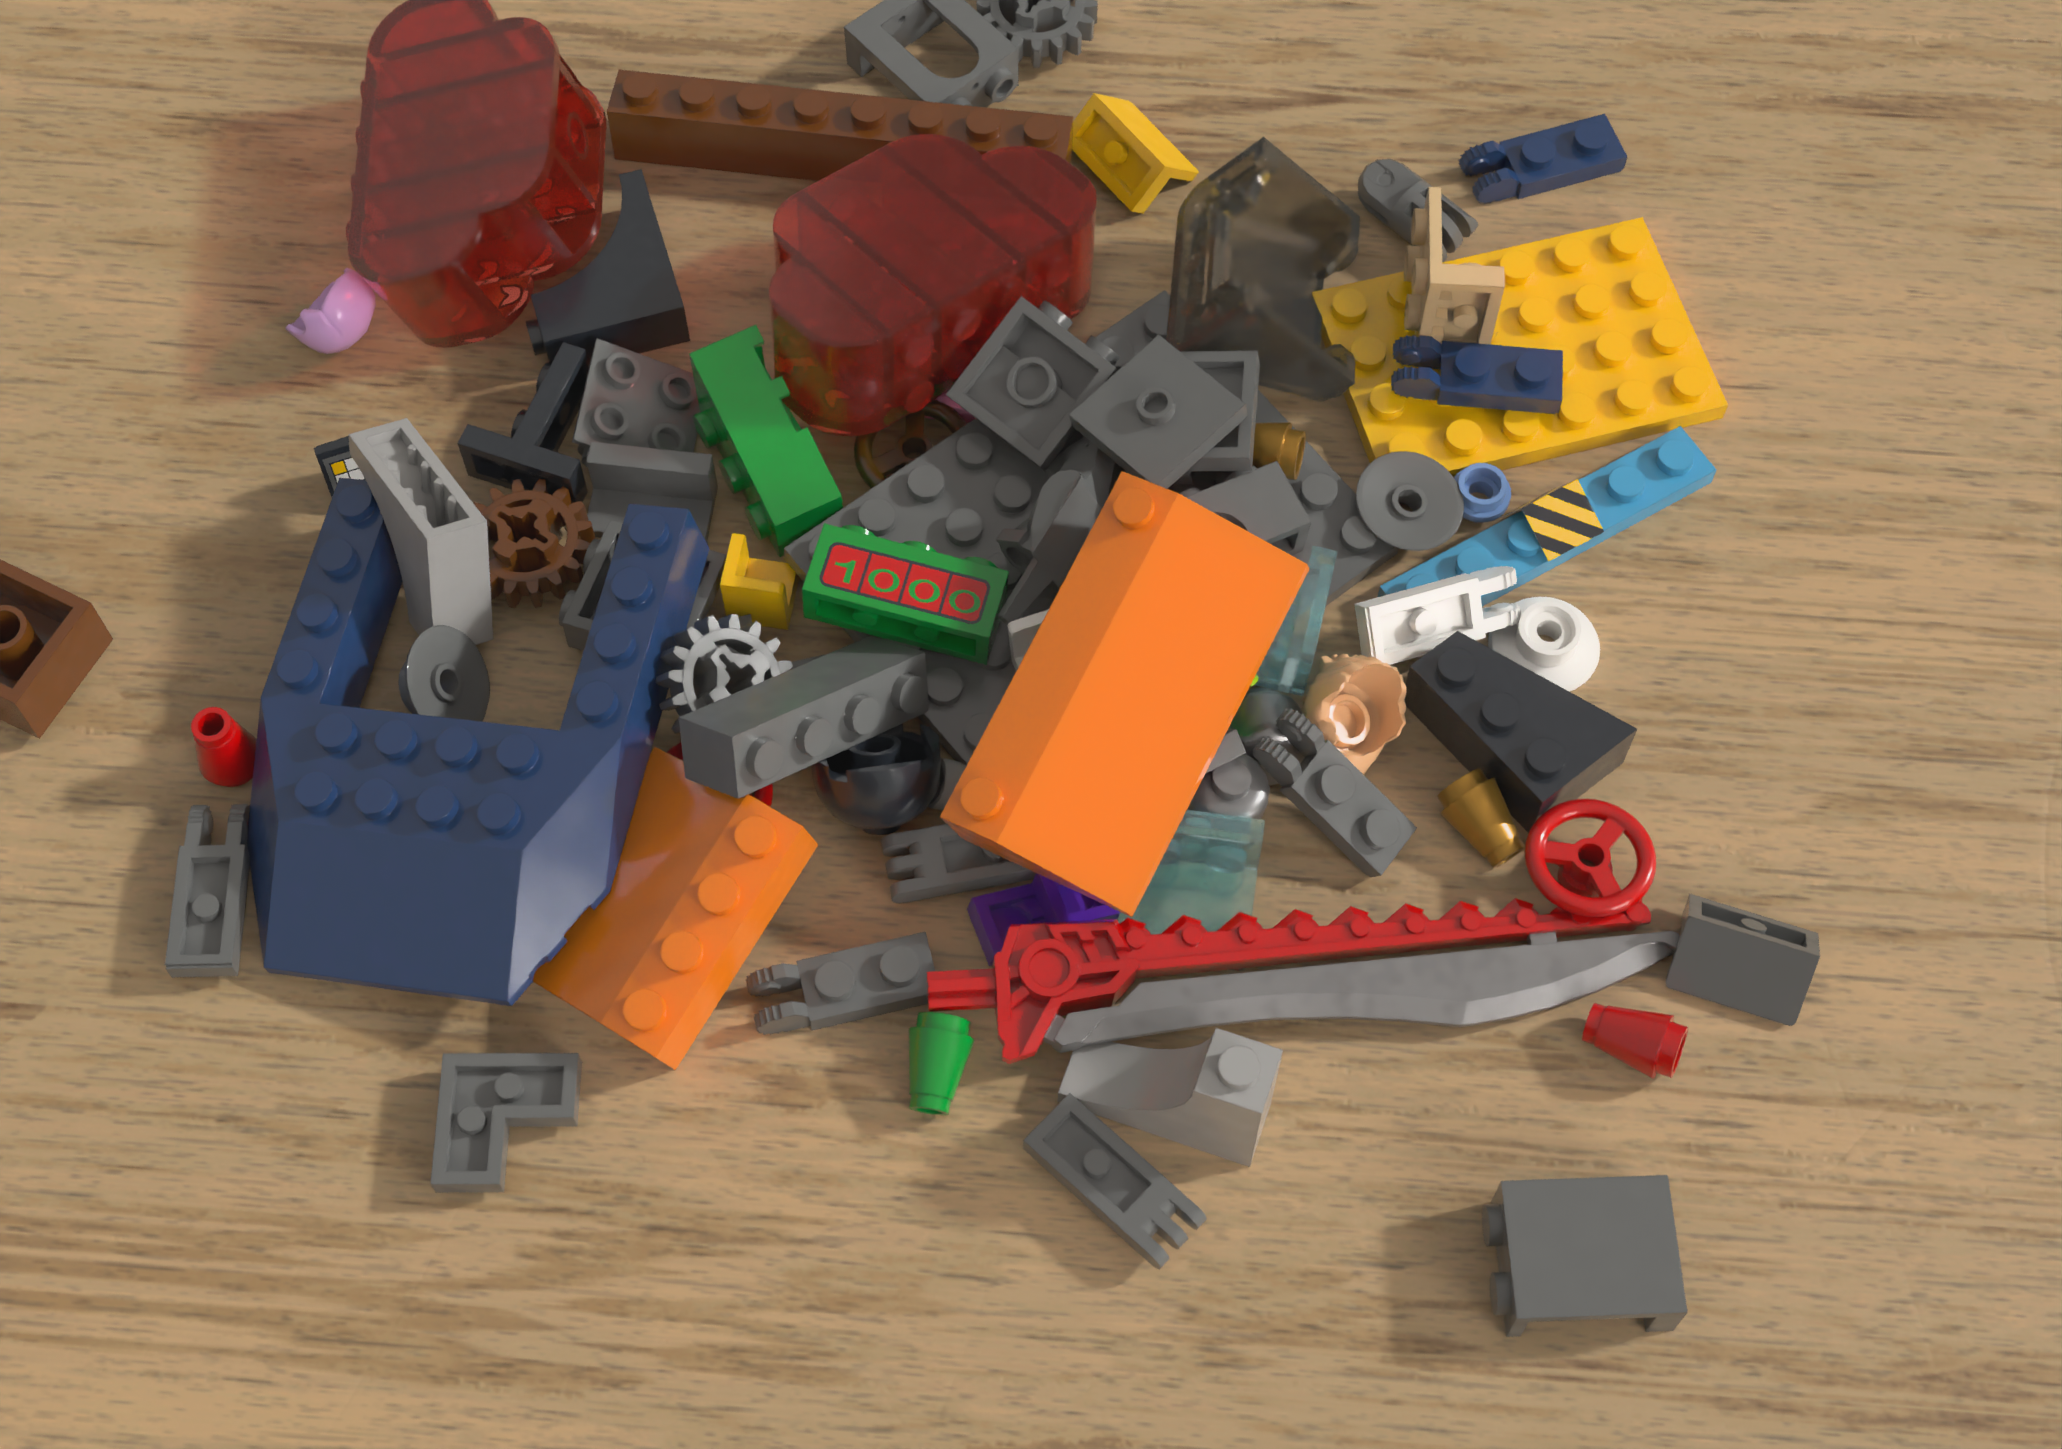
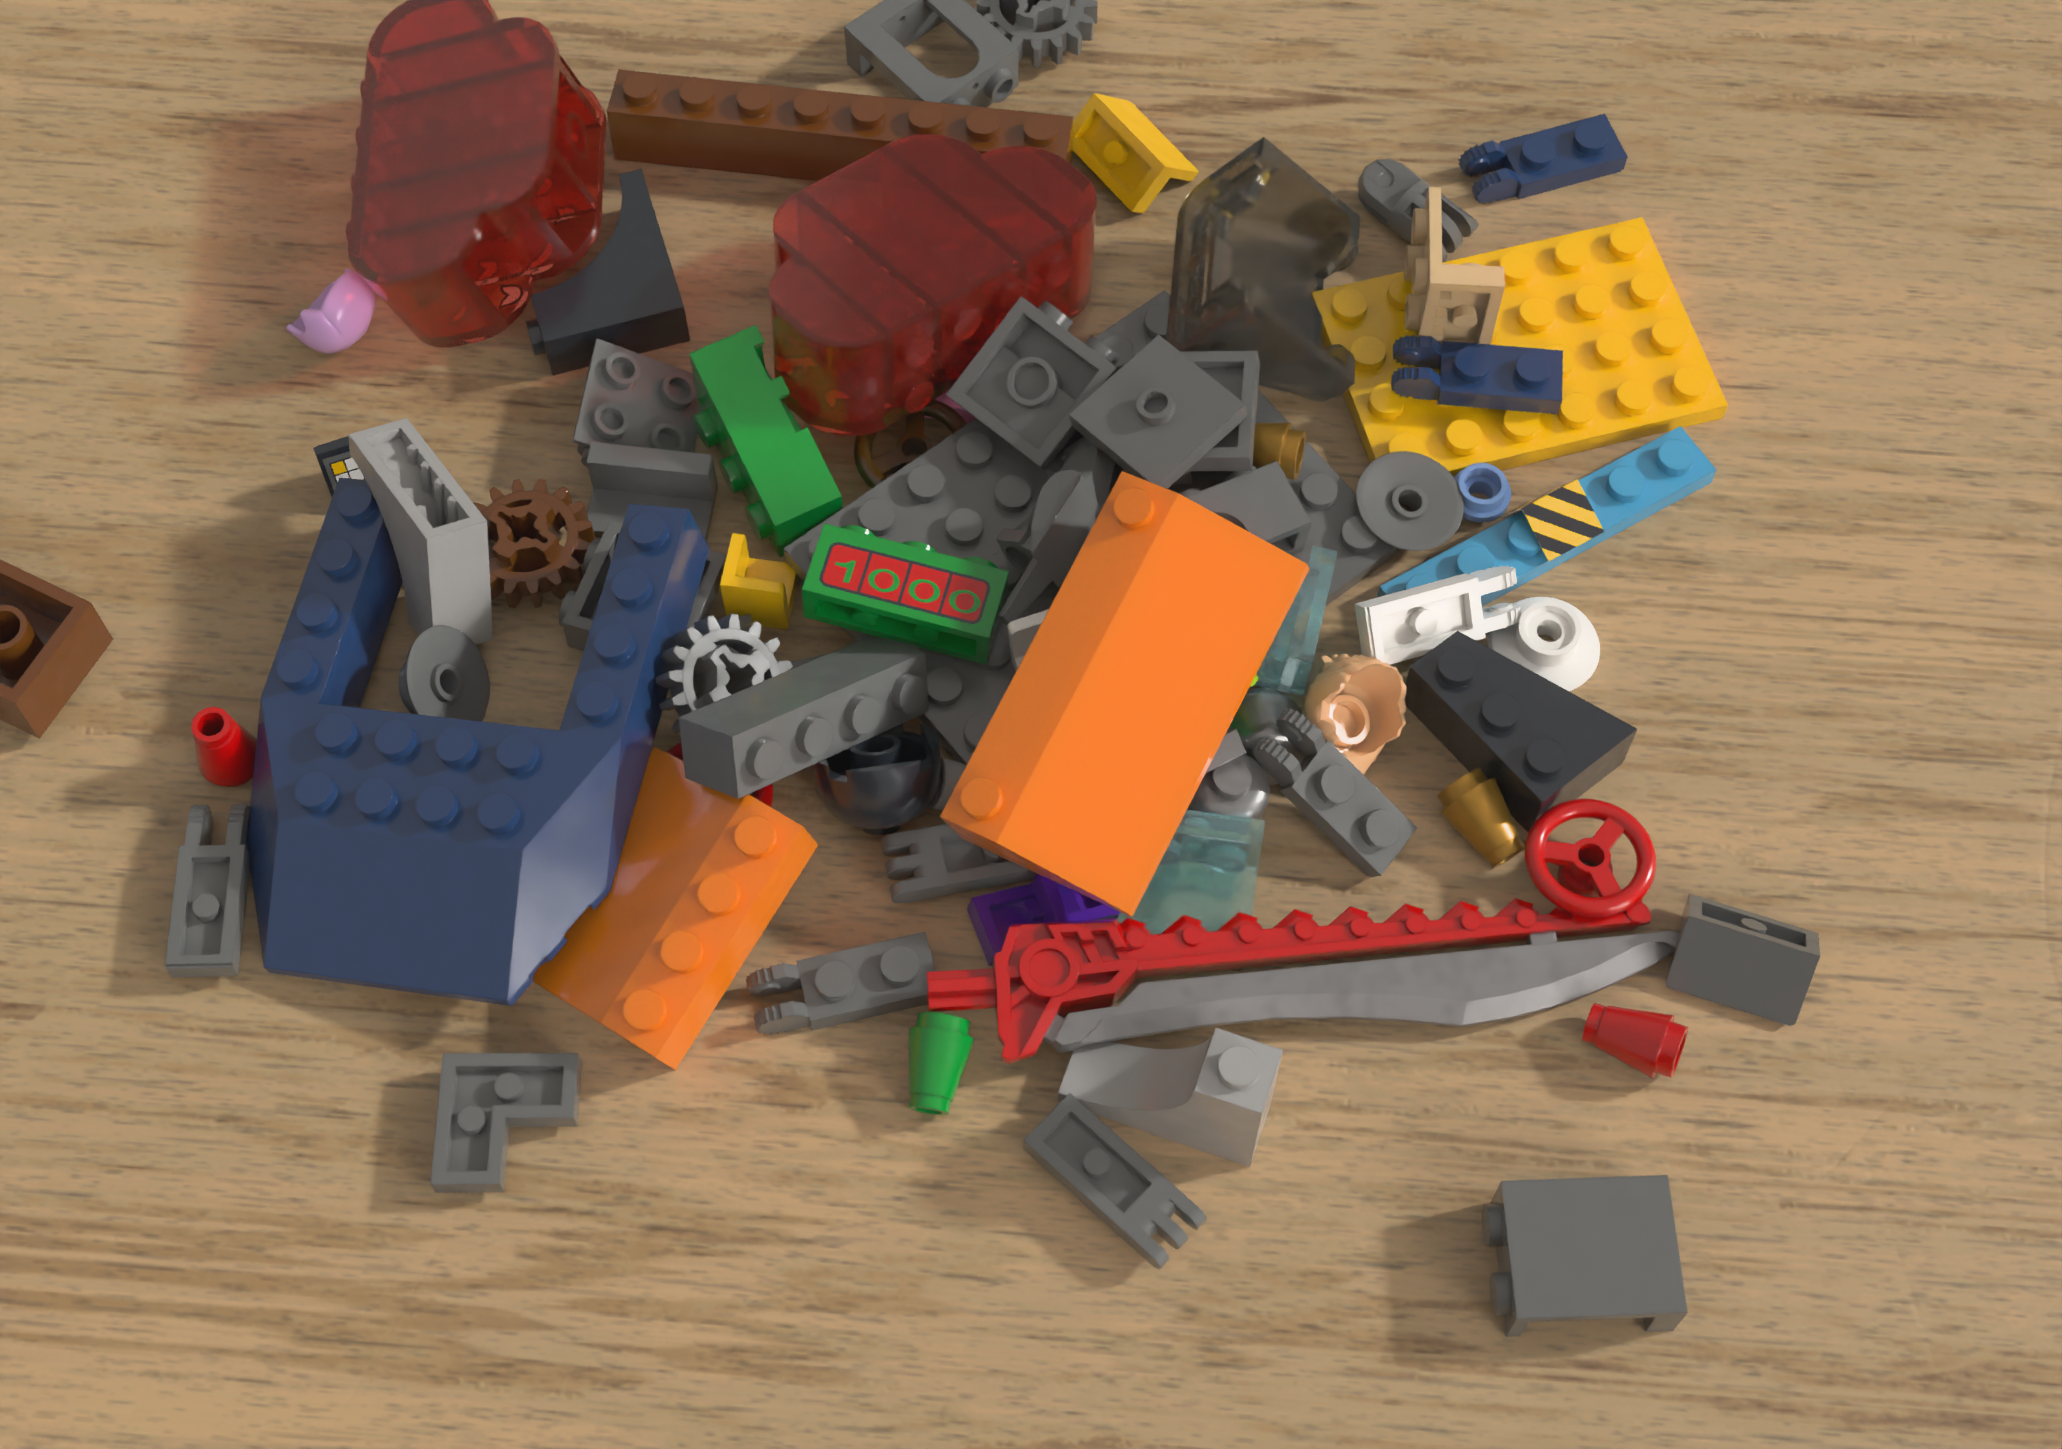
(535, 434): black bracket -> none

